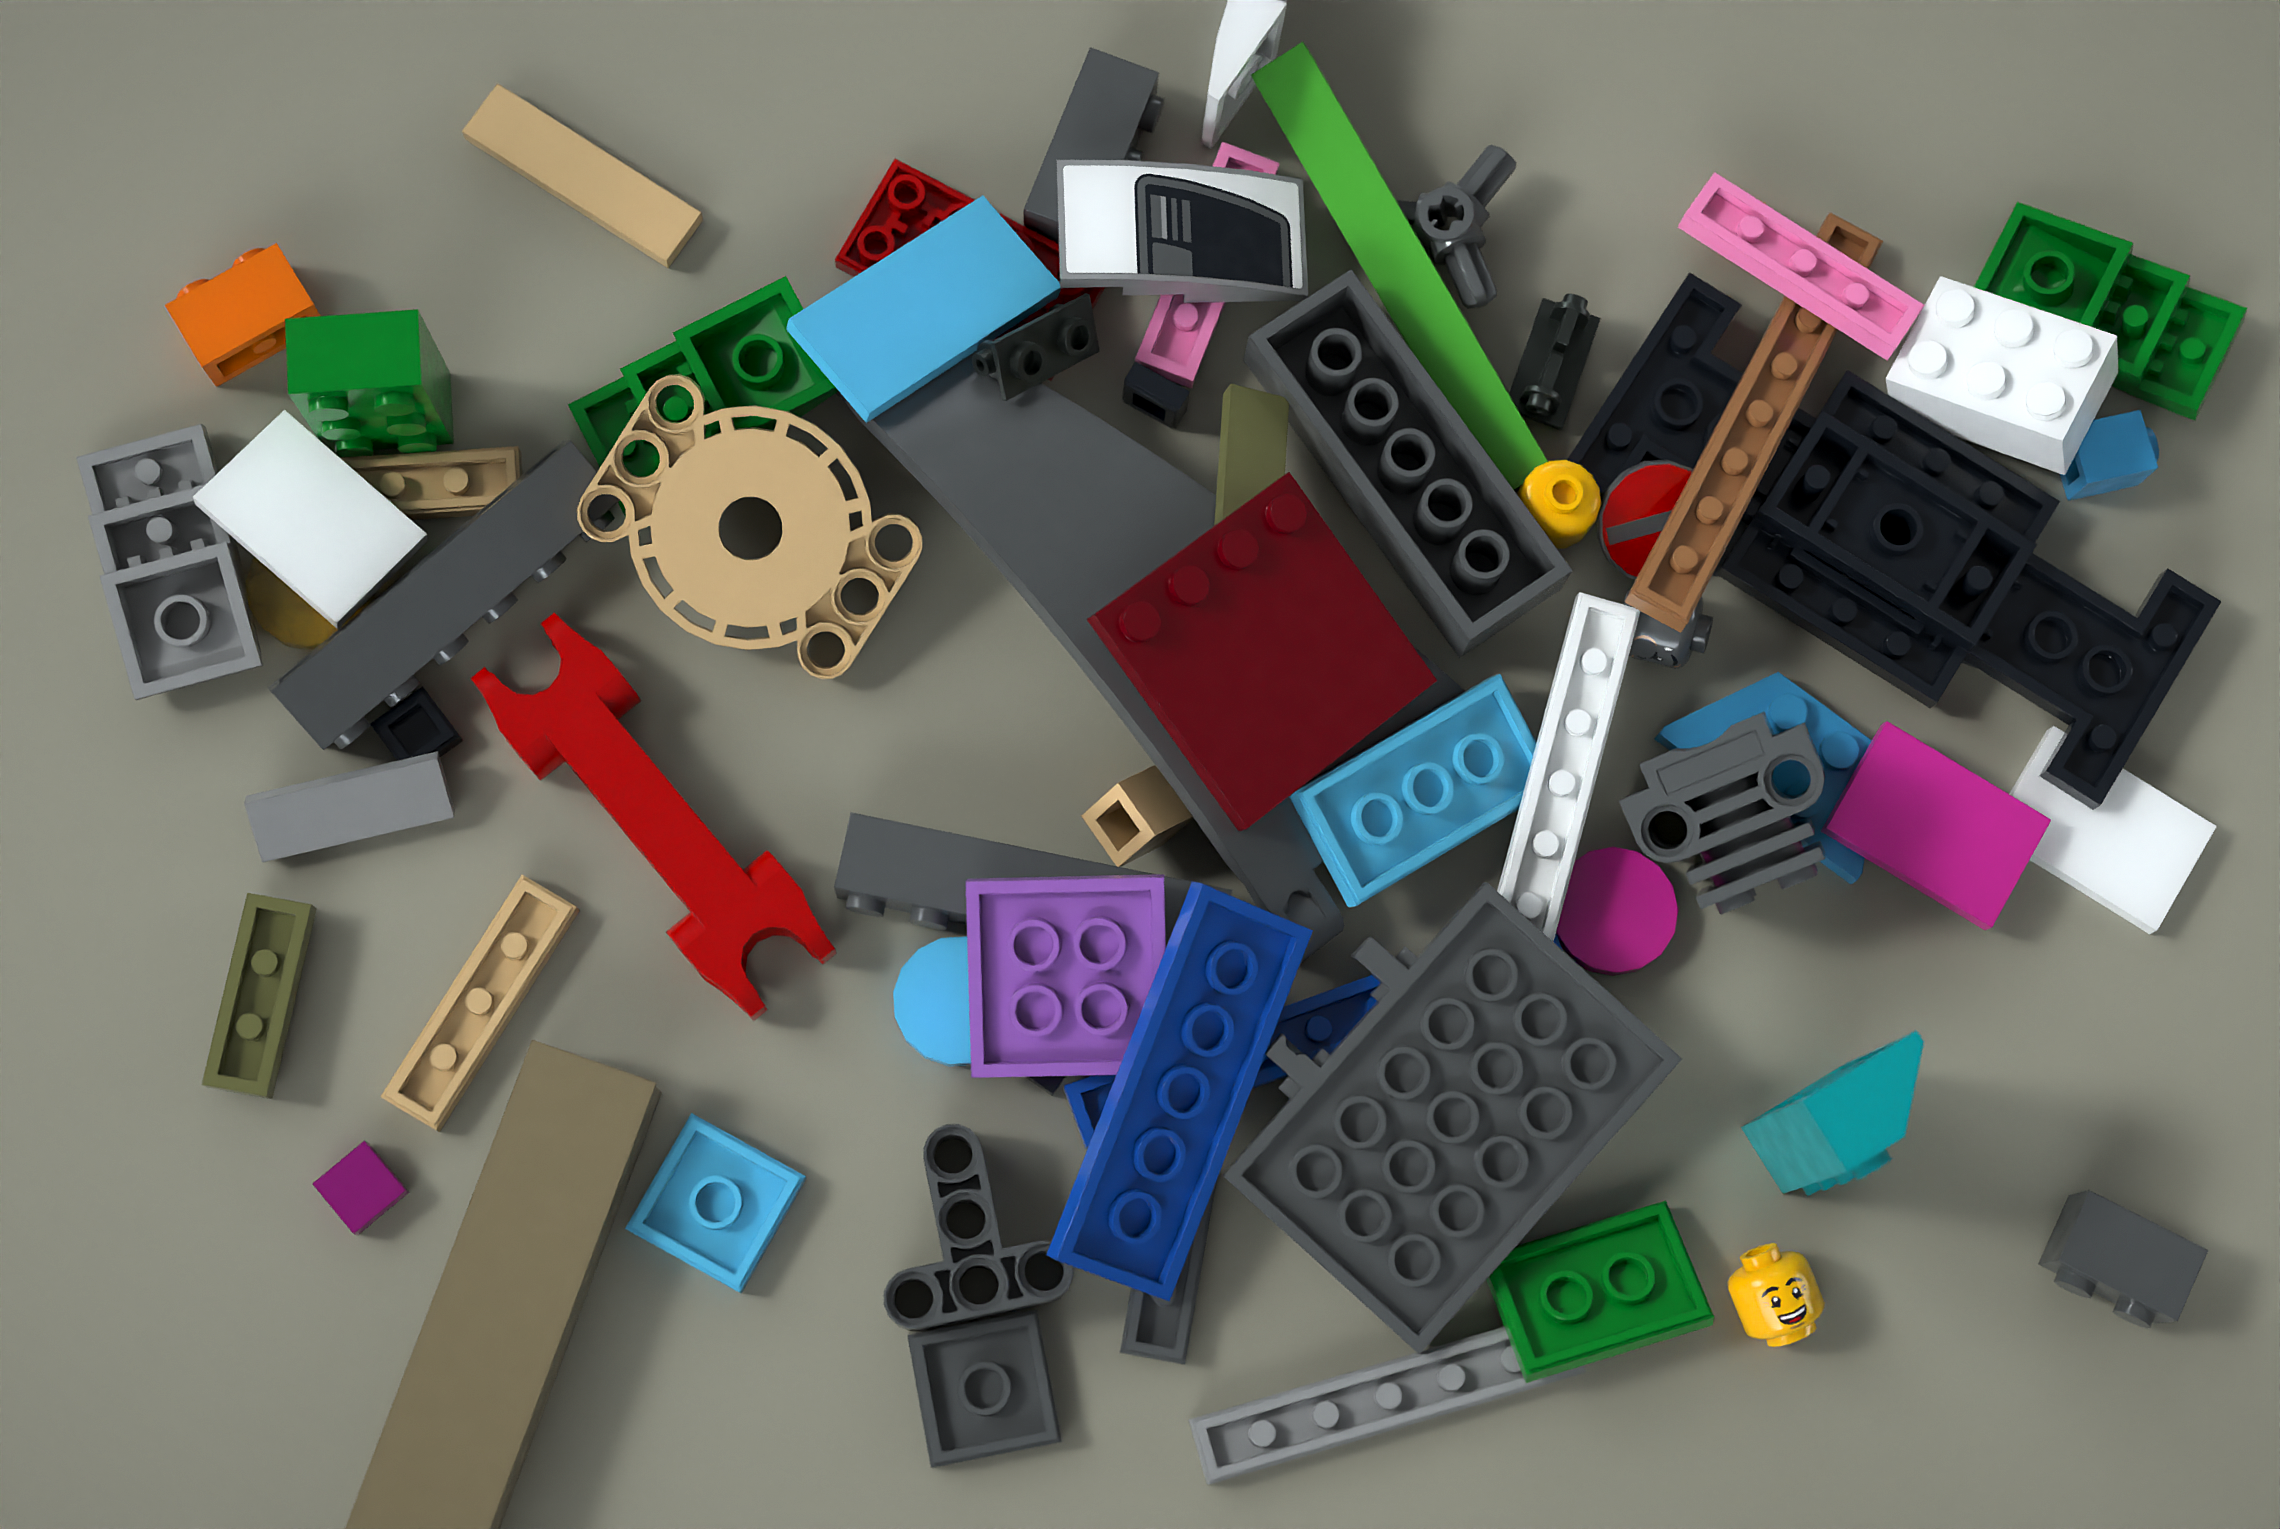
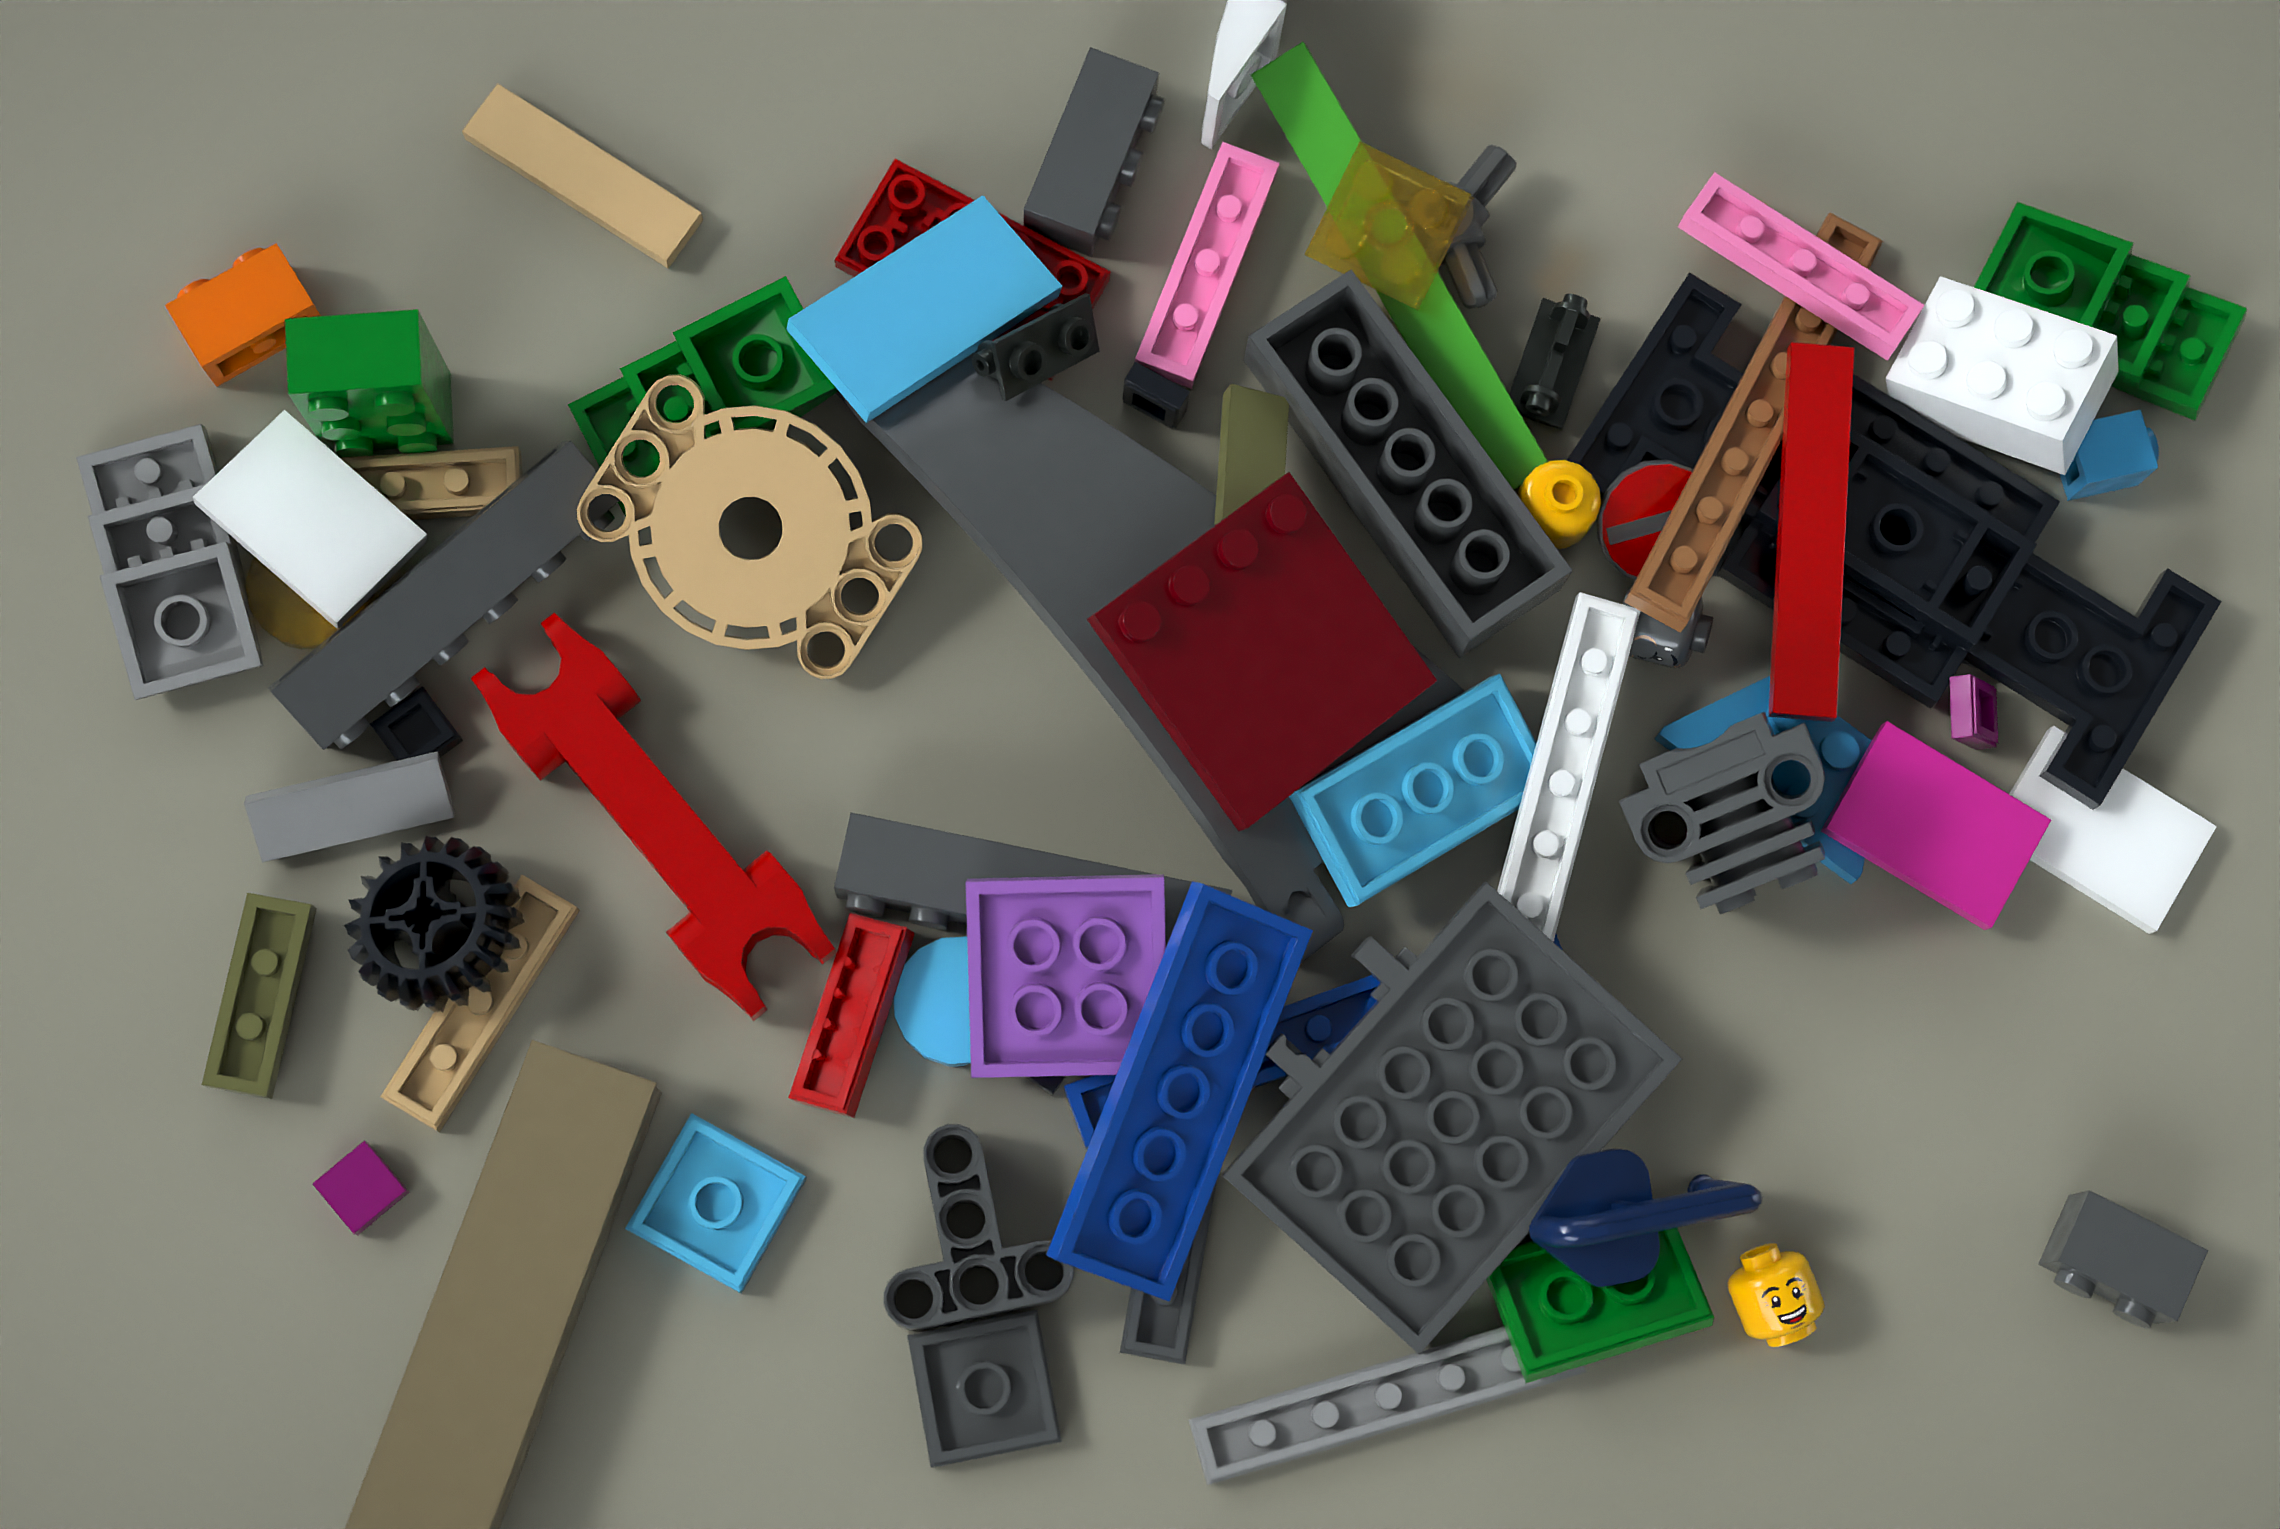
(411, 901): none -> black gear
(851, 1015): none -> red plate
(1137, 816): tan brick -> none
(1181, 230): slope -> none
(1389, 225): none -> clear yellow plate
(1607, 1223): none -> dark blue piece
(1617, 912): dark pink tile -> none
(1811, 532): none -> red tile
(1840, 1121): teal slope -> none
(1973, 712): none -> magenta tile

